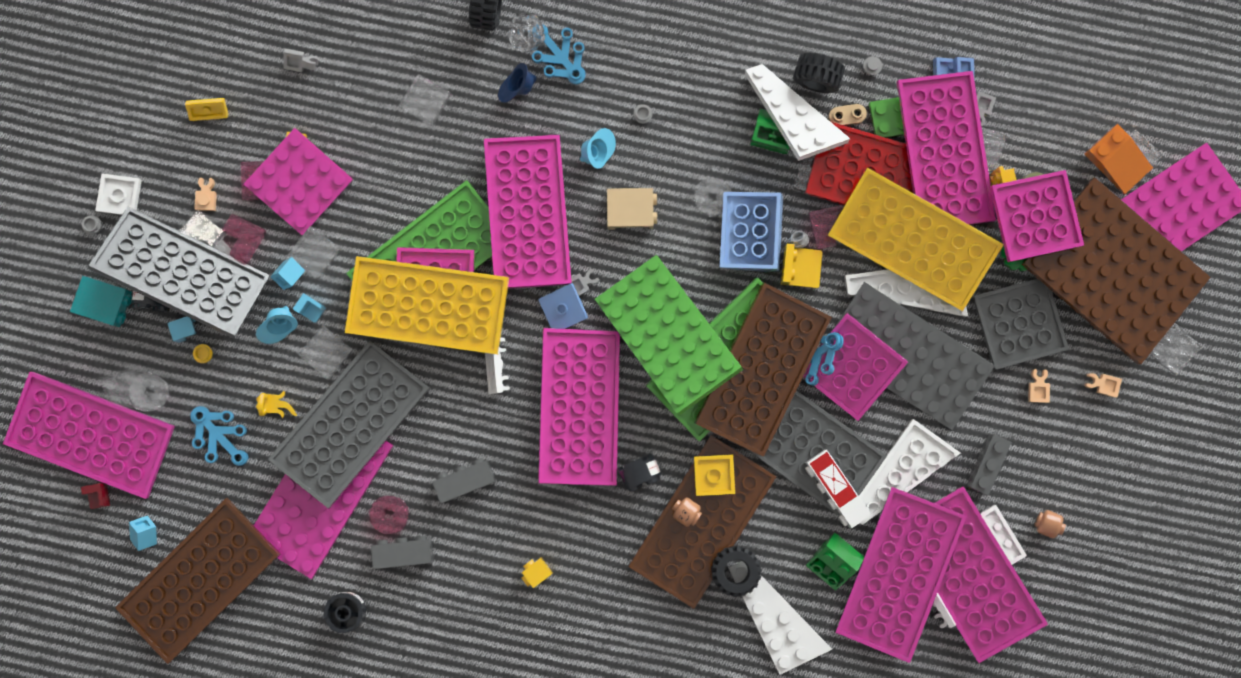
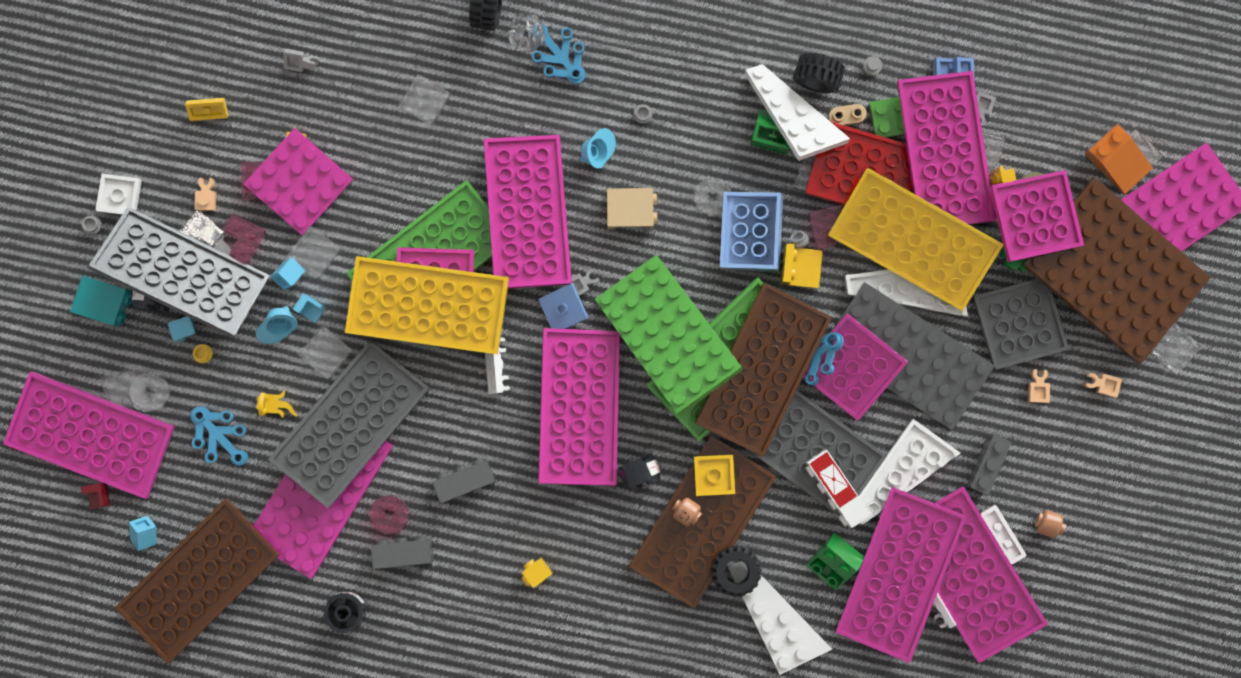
(517, 83): dark blue piece -> none

